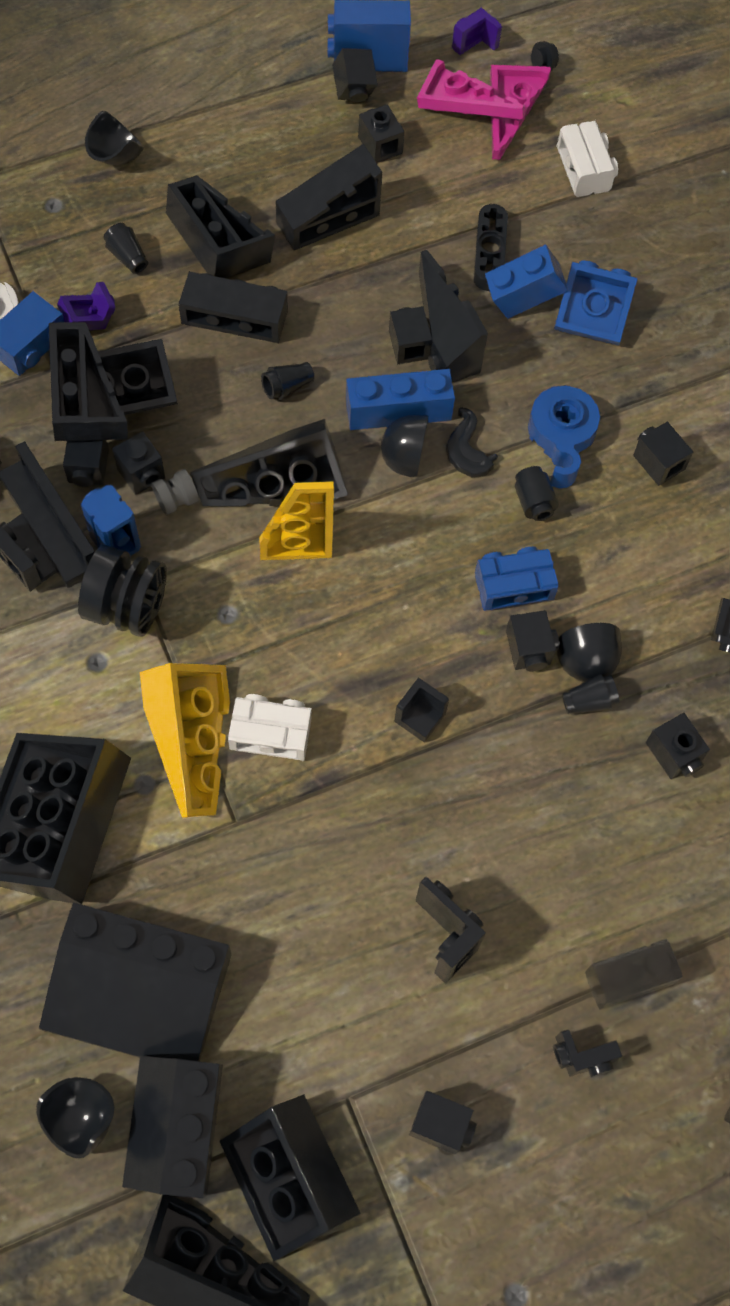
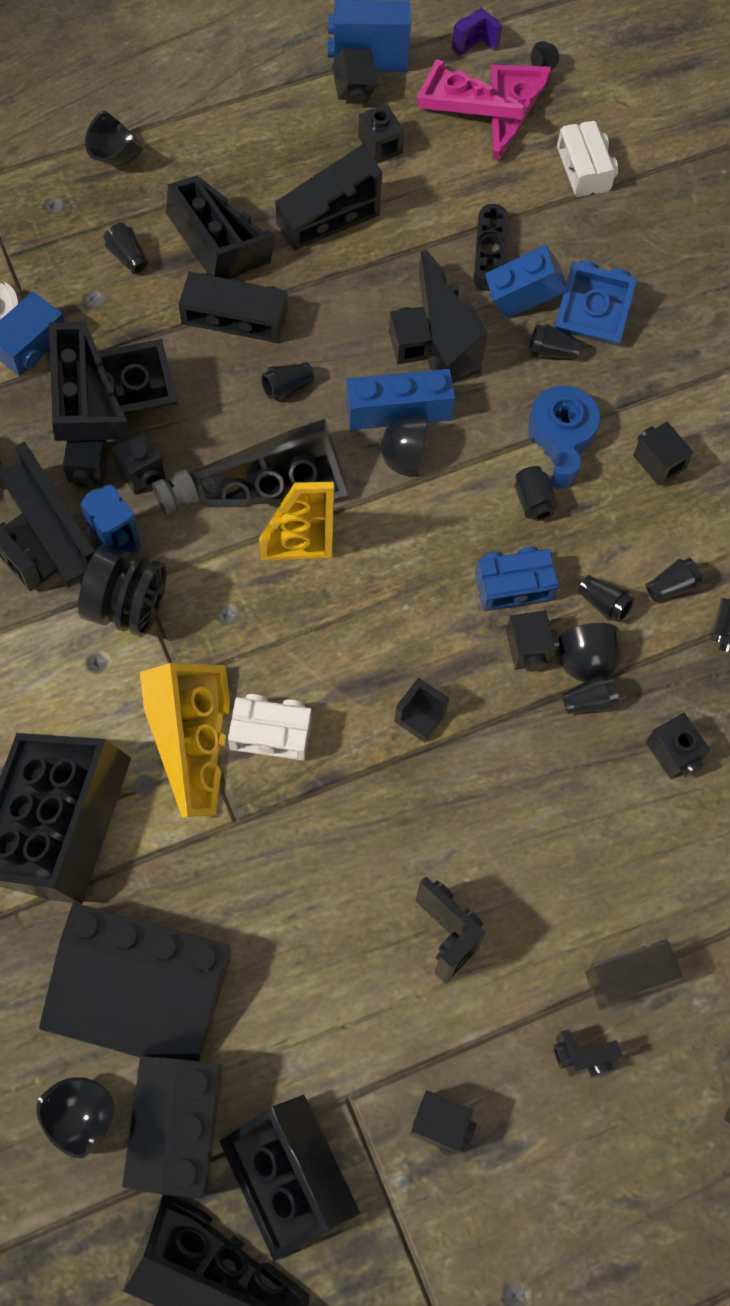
(92, 309): dark purple bracket -> none
(461, 454): black piece -> none
(551, 342): none -> black cone
(607, 598): none -> black cone
(675, 580): none -> black cone

